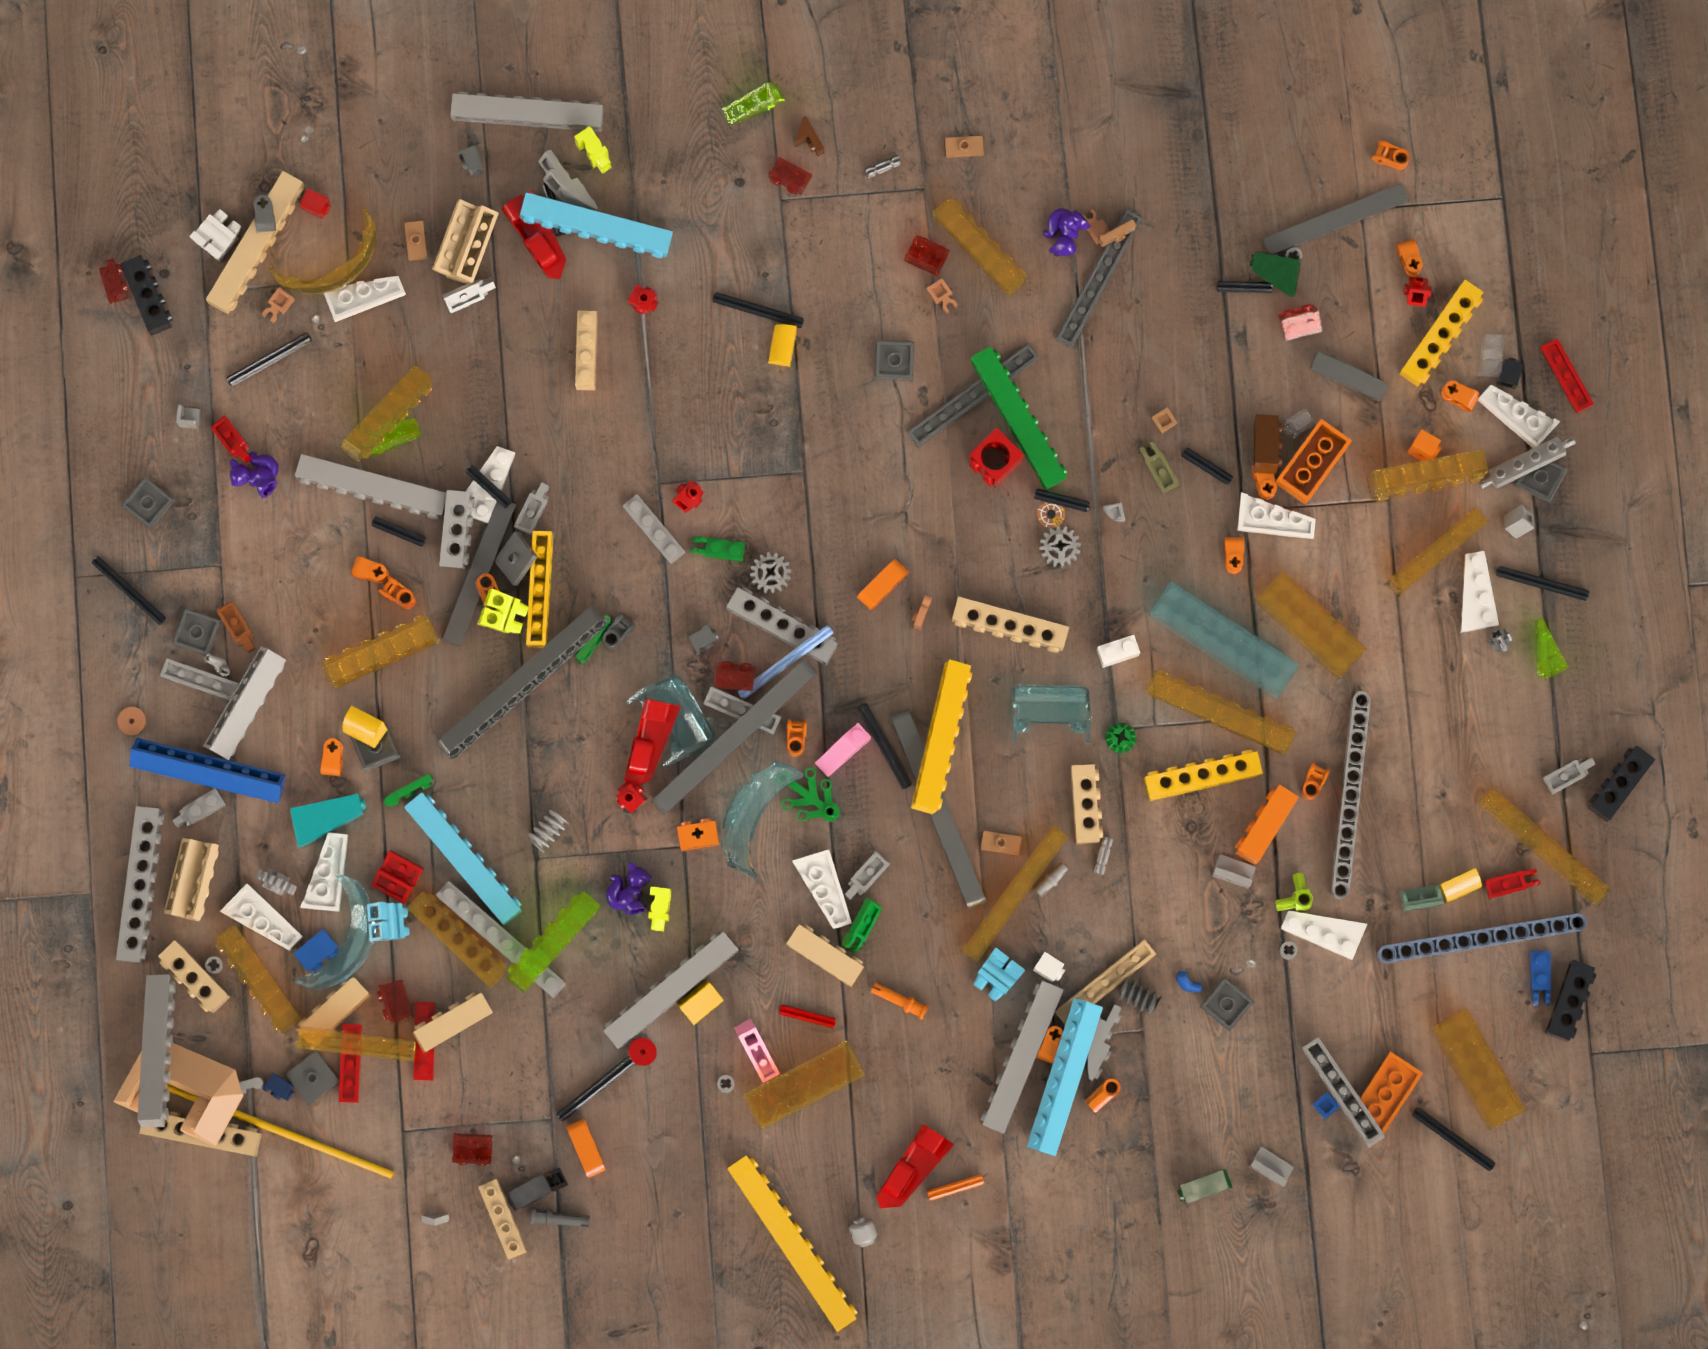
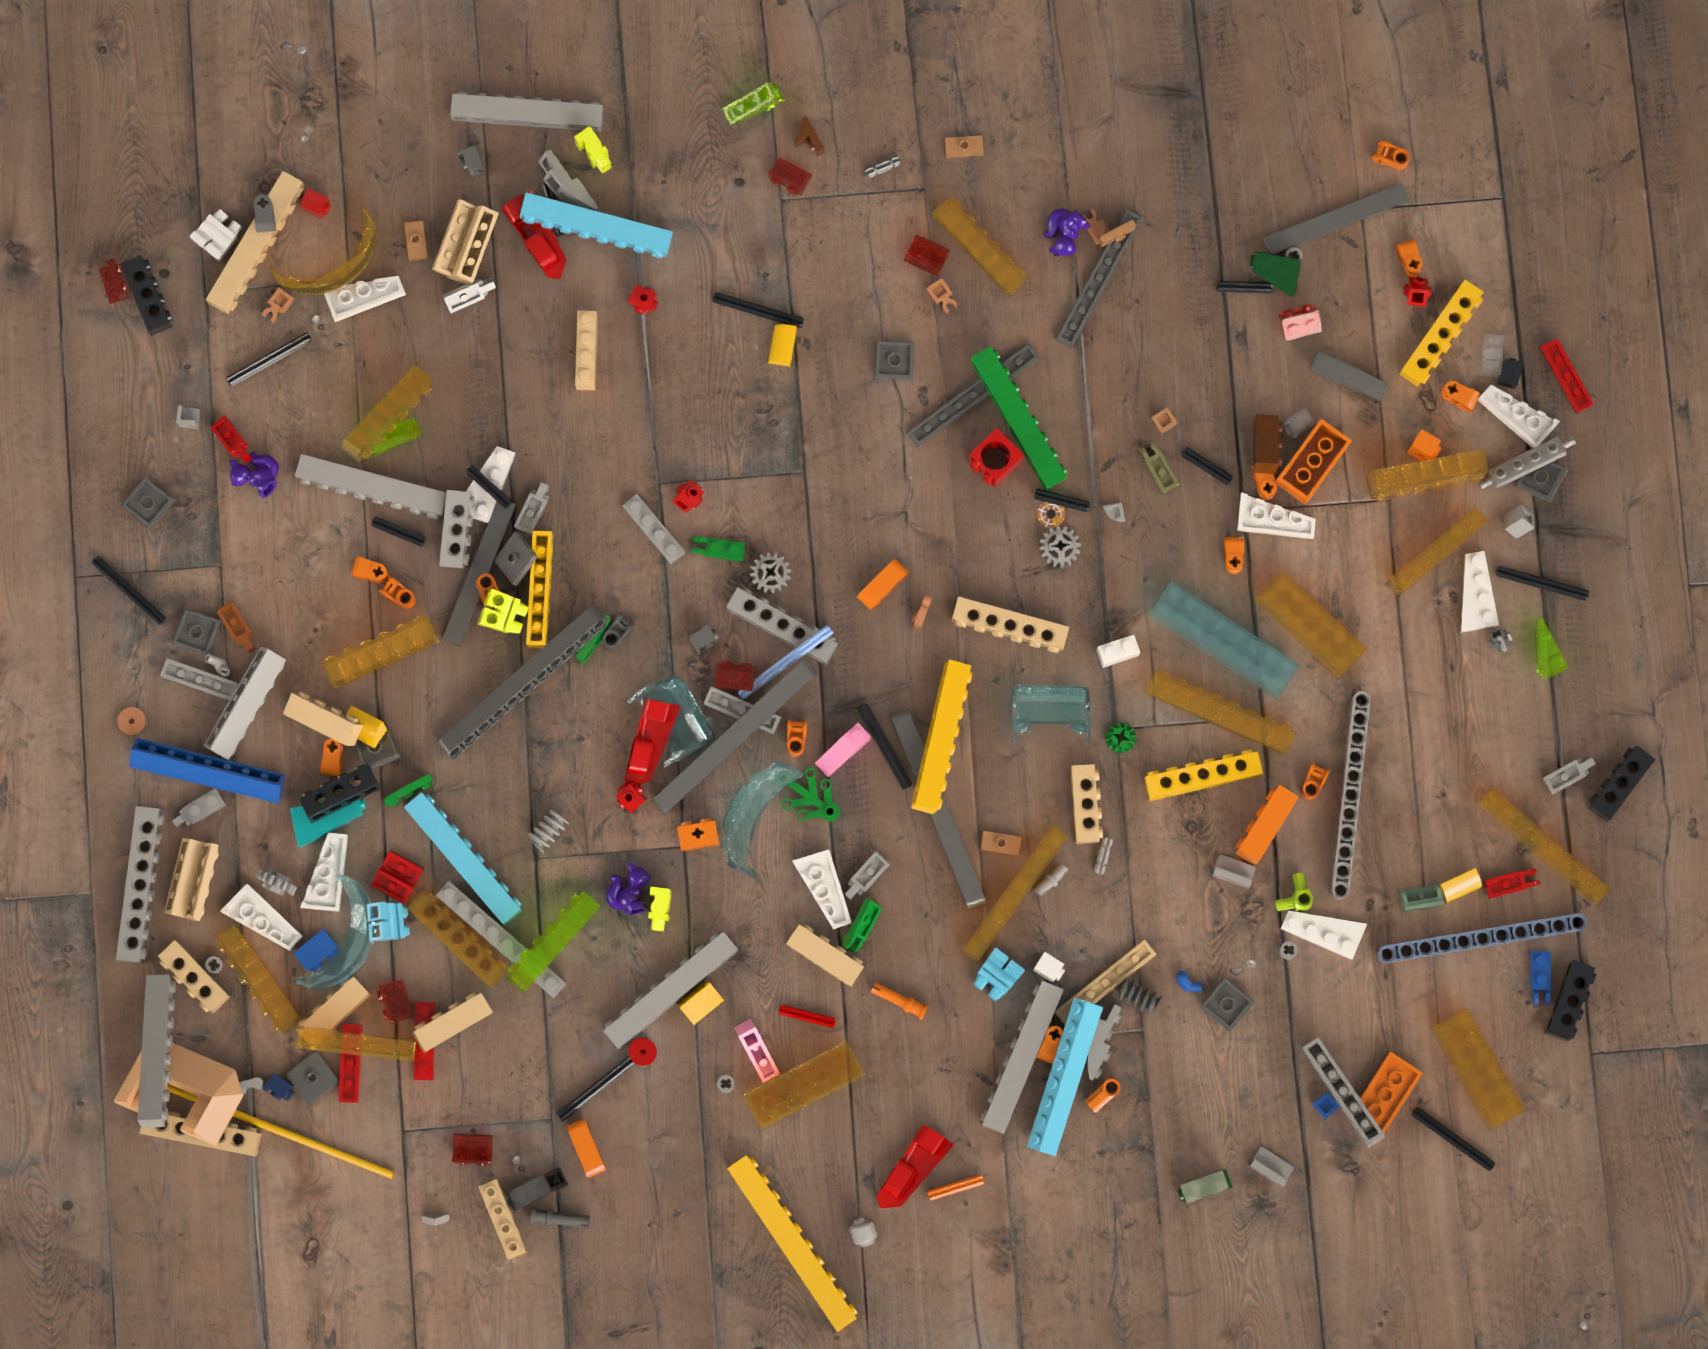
(323, 719): none -> tan brick
(336, 802): none -> black brick

